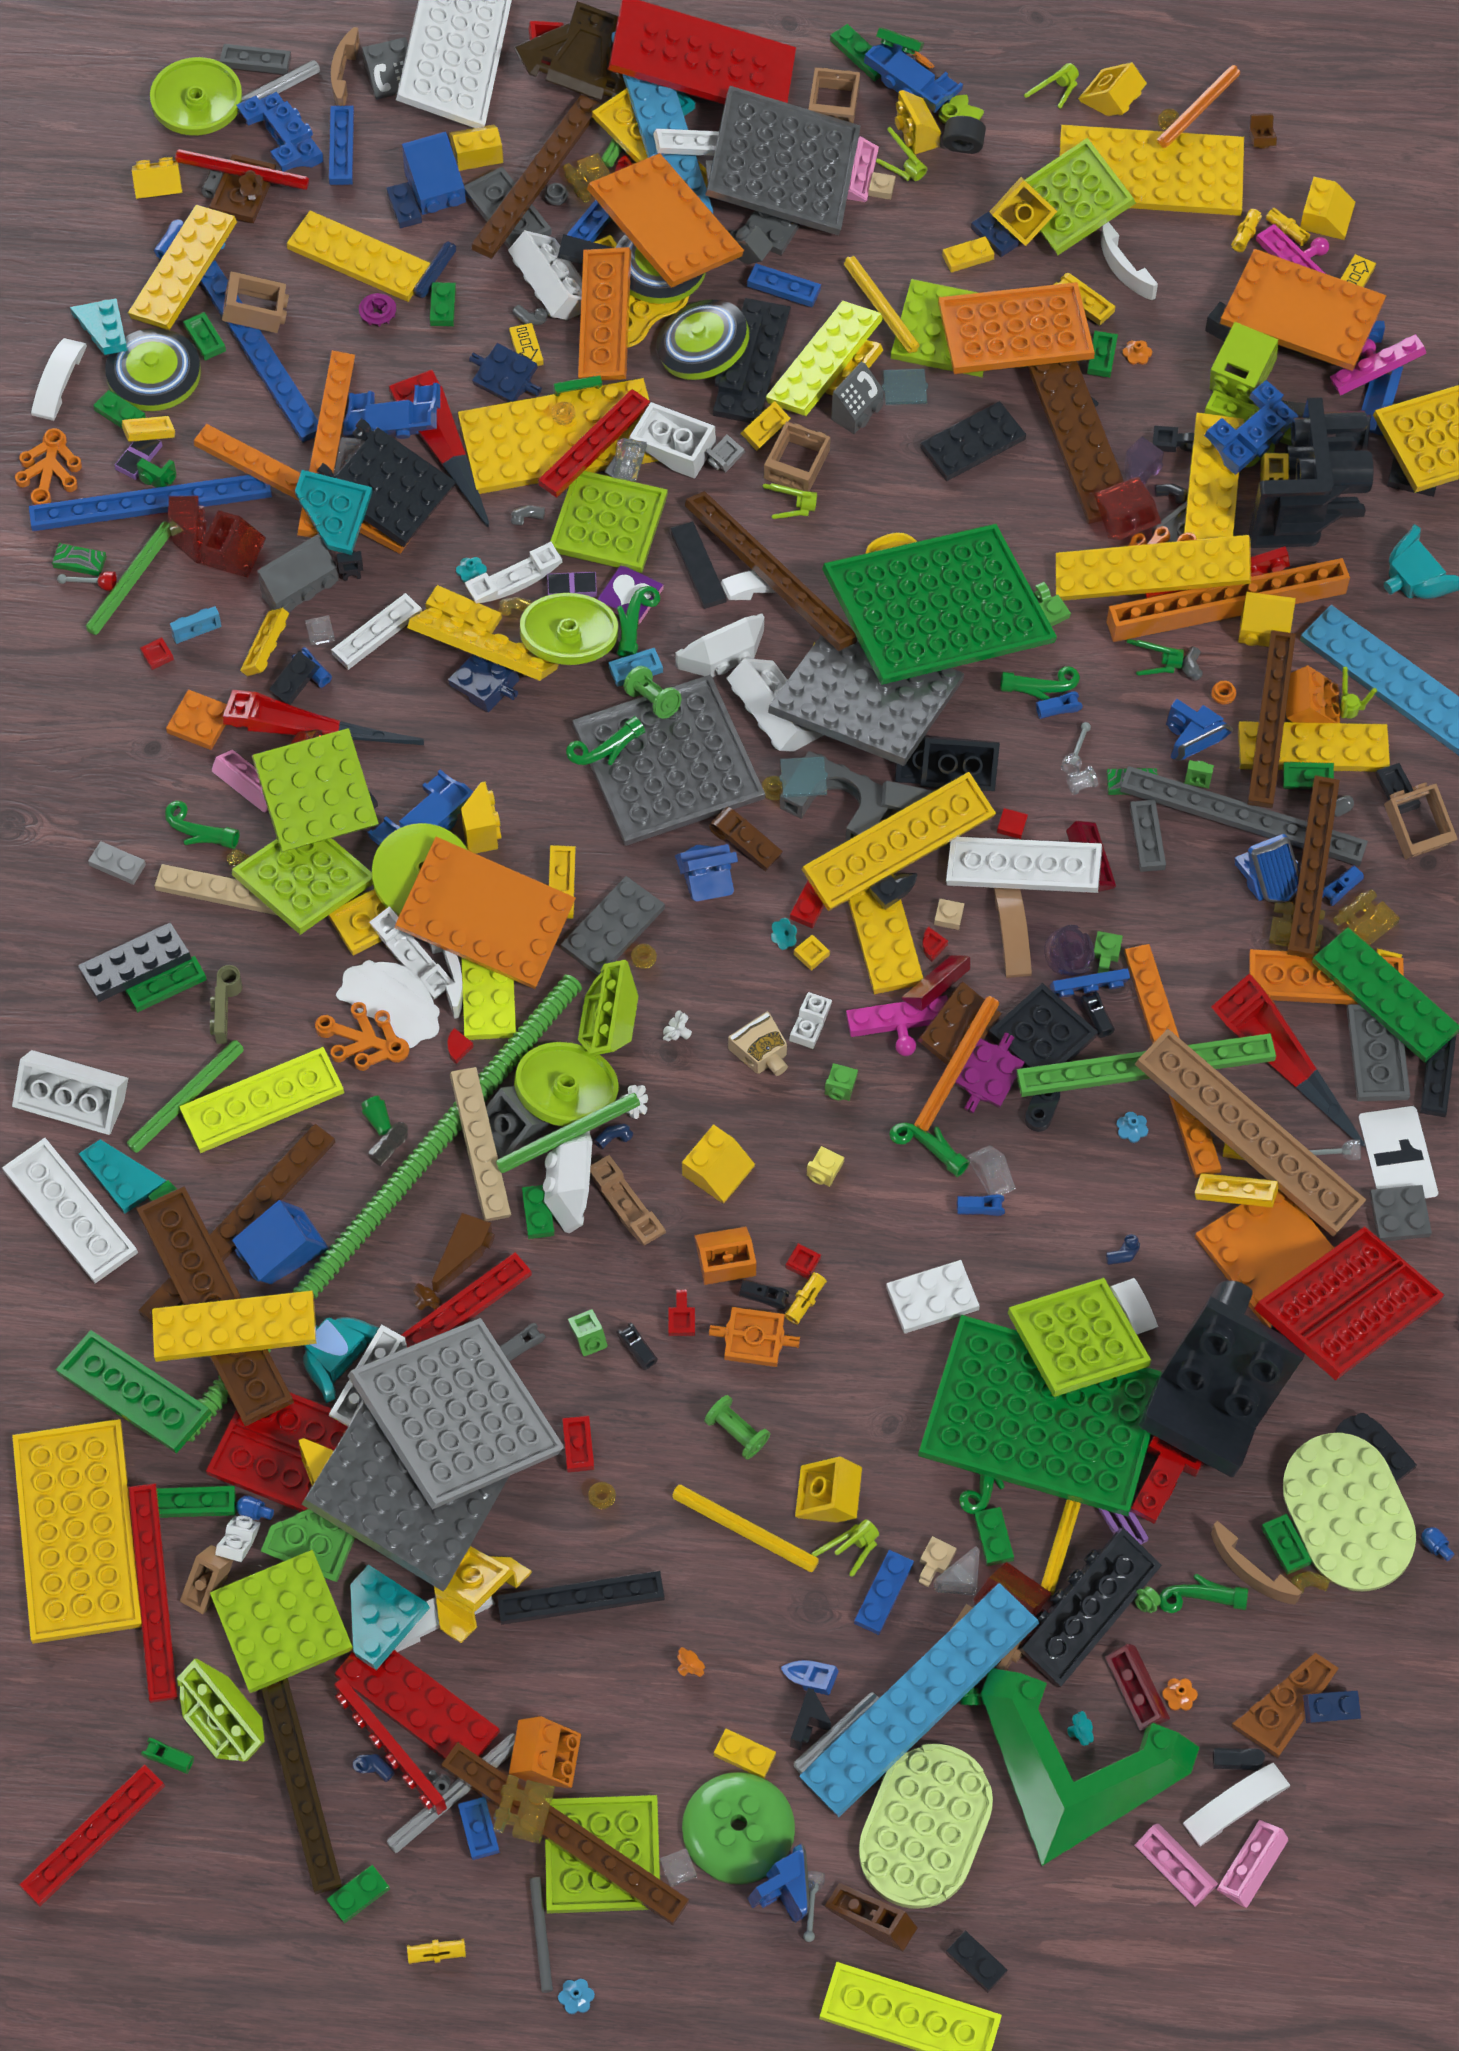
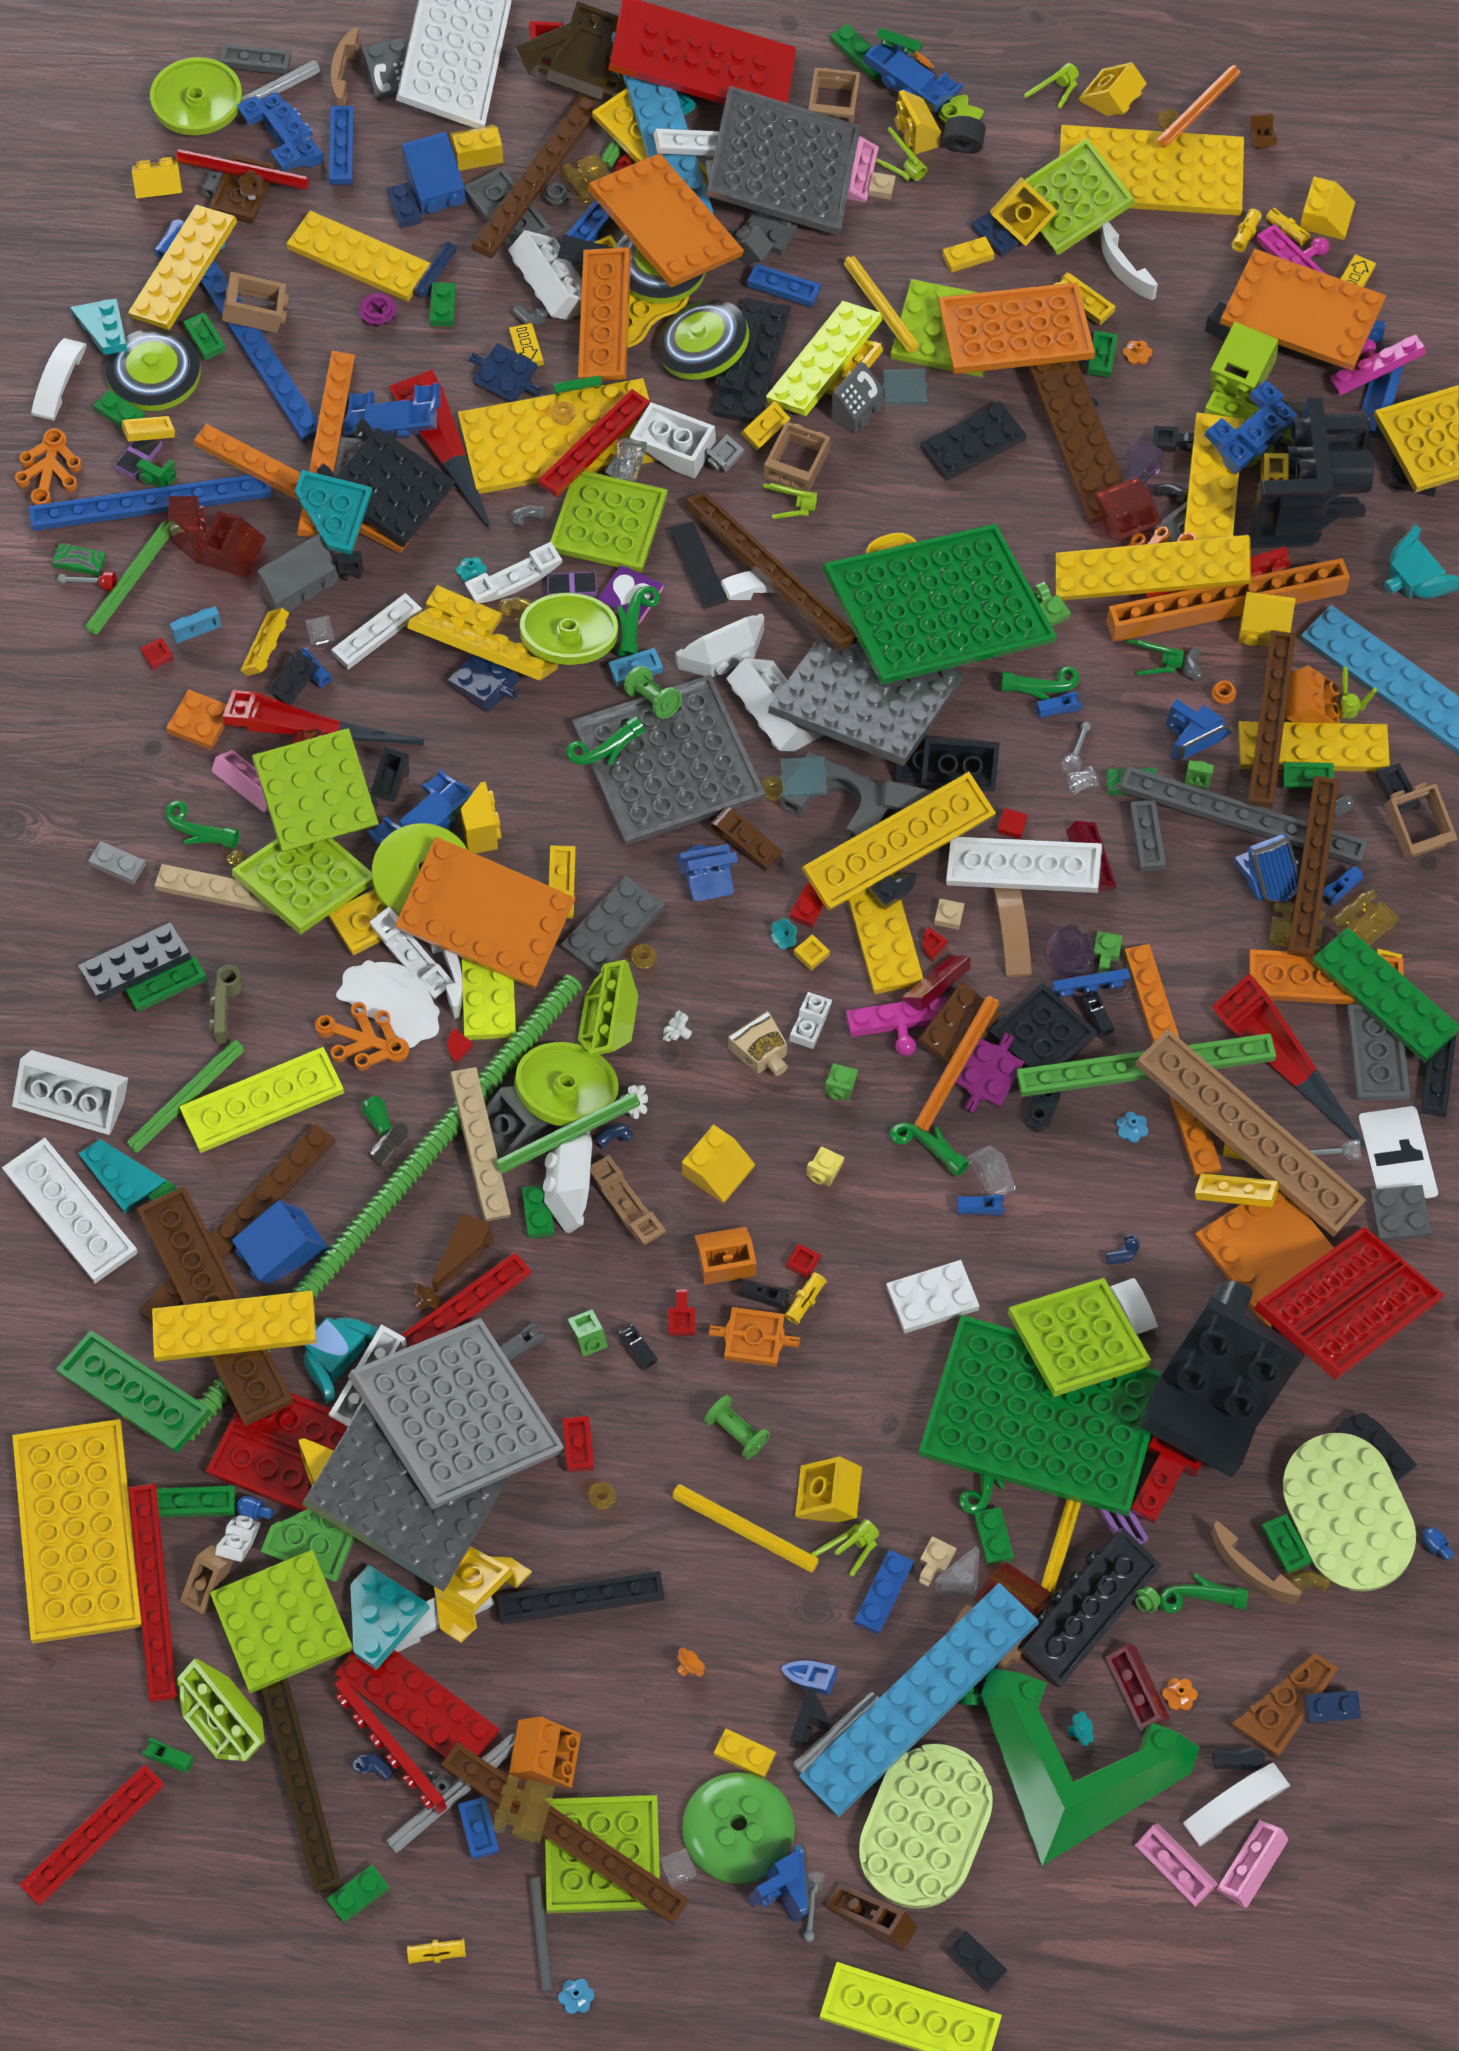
(390, 773): none -> black slope

